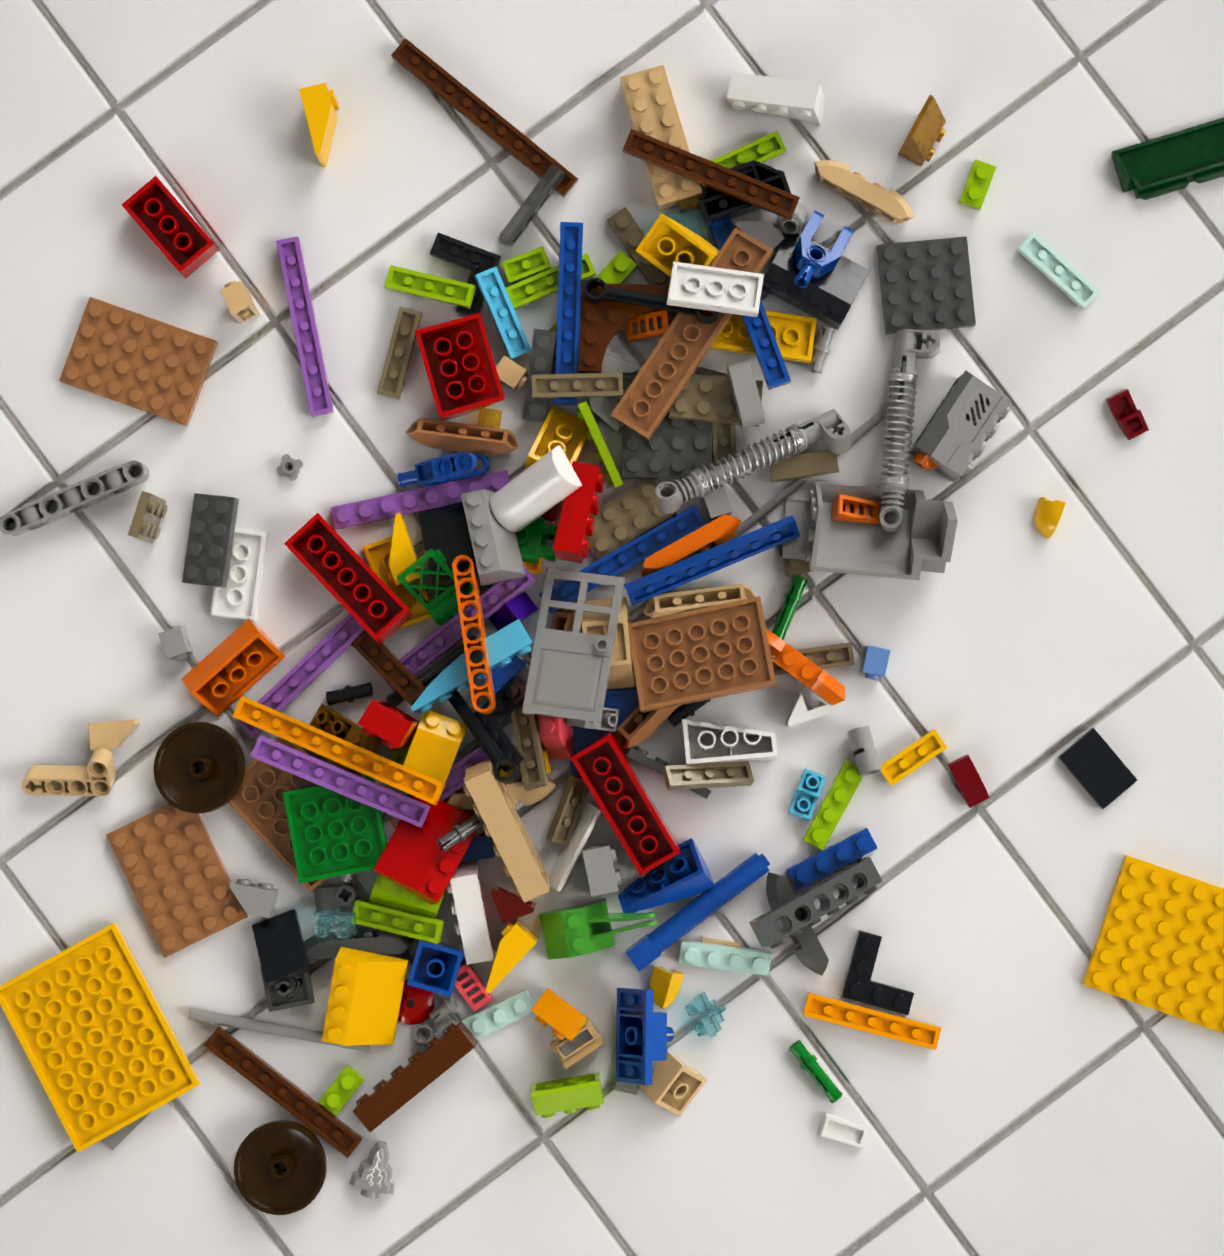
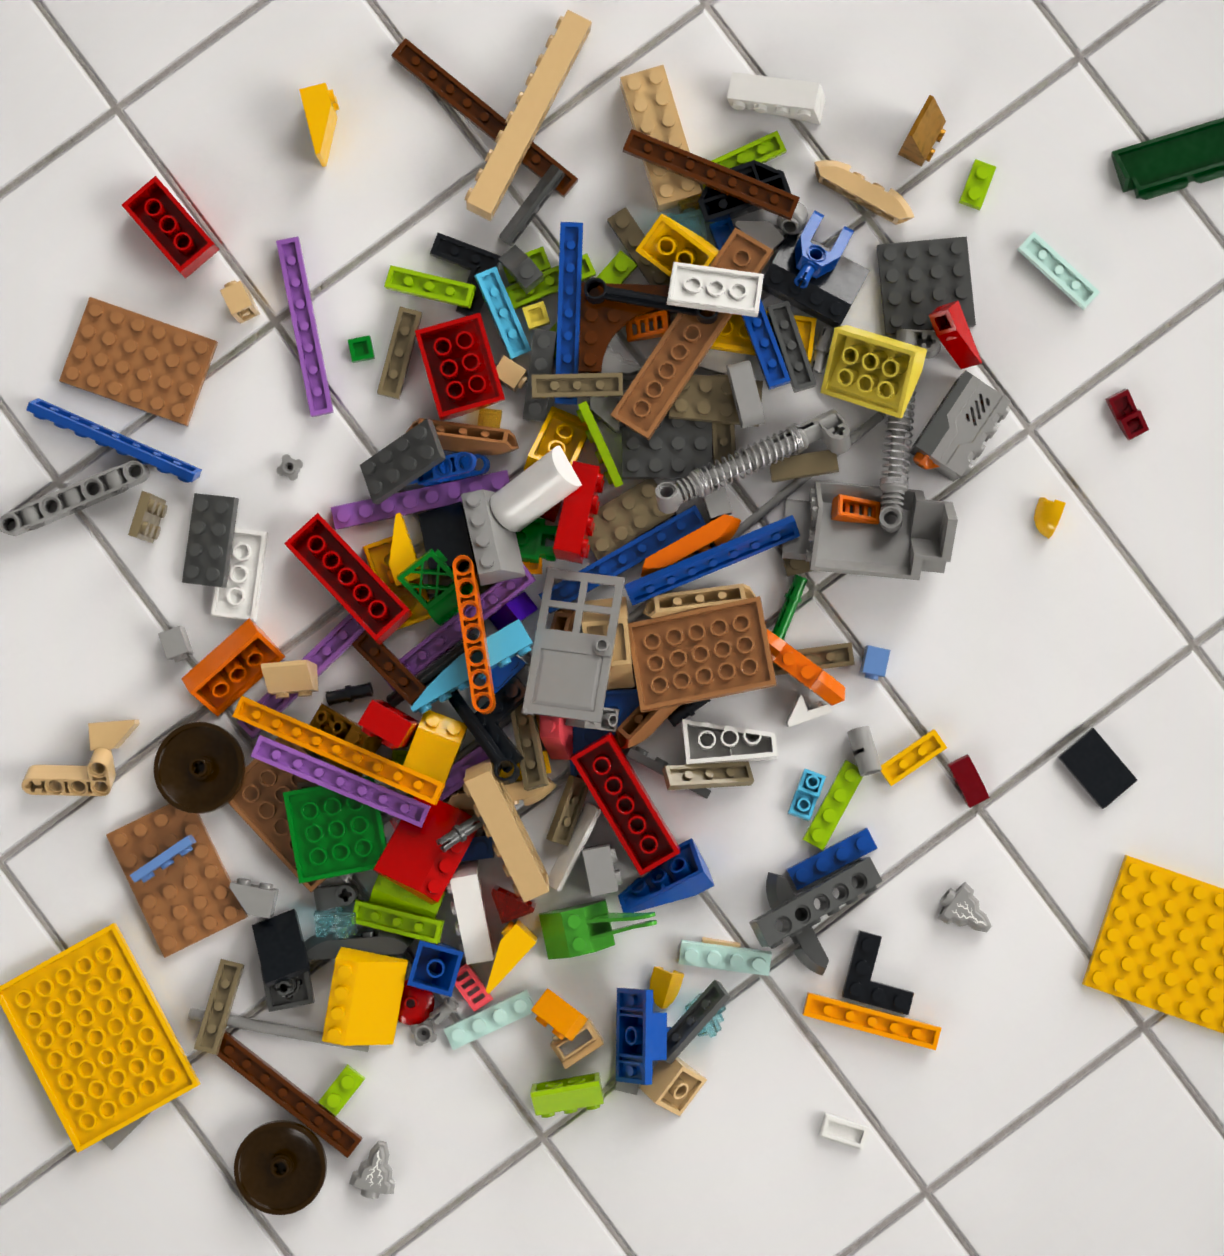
(107, 437): none -> blue plate
(164, 859): none -> medium blue plate
(219, 1007): none -> dark tan plate
(290, 678): none -> tan slope
(361, 349): none -> green tile
(402, 461): none -> dark grey plate
(415, 1076): reddish brown brick -> none
(521, 269): none -> dark grey slope
(528, 116): none -> tan brick
(536, 315): none -> light yellow plate
(695, 1019): none -> dark grey plate
(698, 910): blue brick -> none
(791, 346): none -> dark grey plate
(809, 1063): green pin -> none
(872, 370): none -> light yellow slope
(955, 334): none -> red slope
(963, 909): none -> light grey rock

